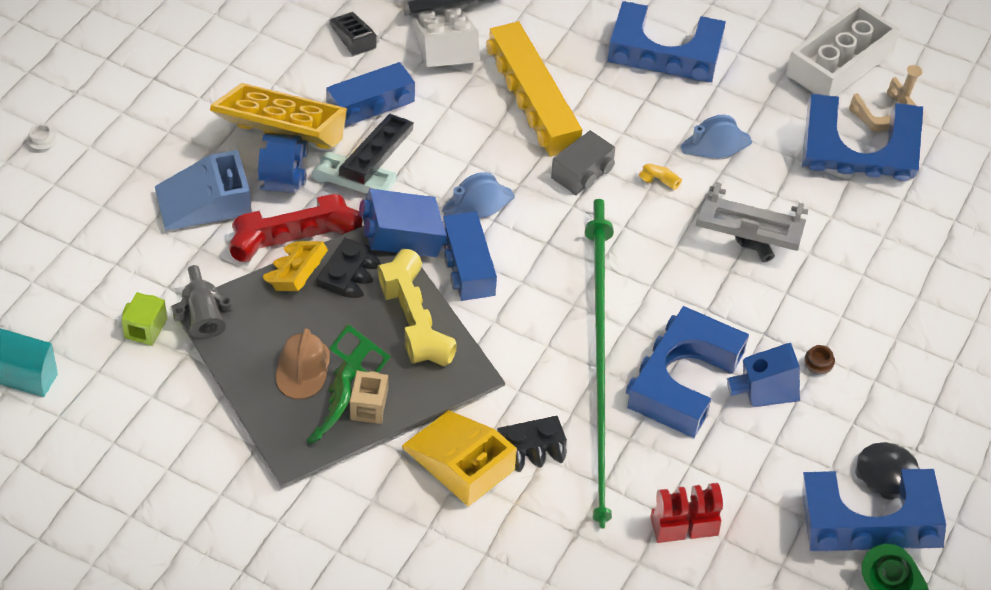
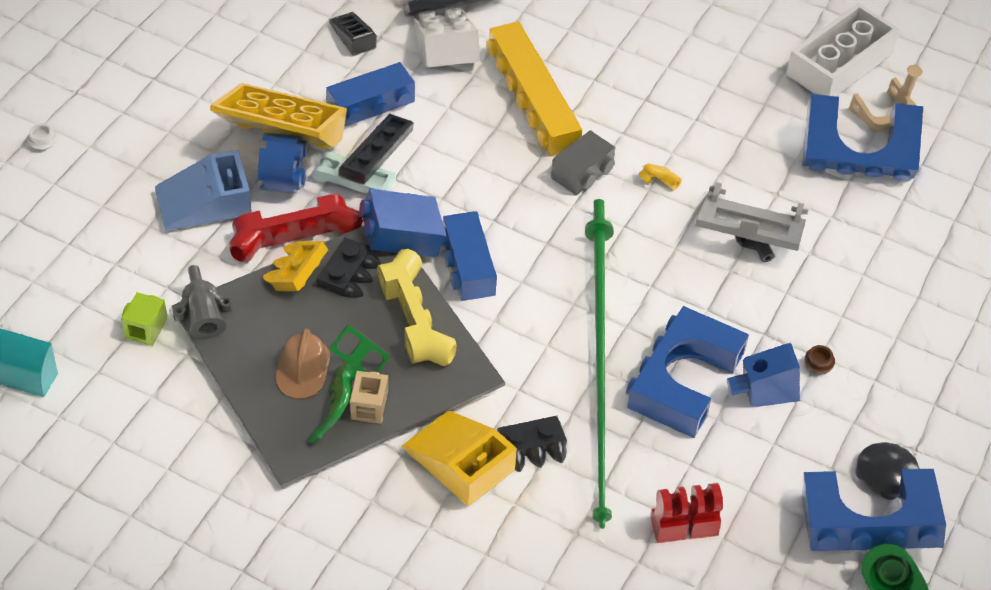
(480, 194): medium blue hat -> none
(691, 60): blue arch -> none
(716, 138): medium blue hat -> none

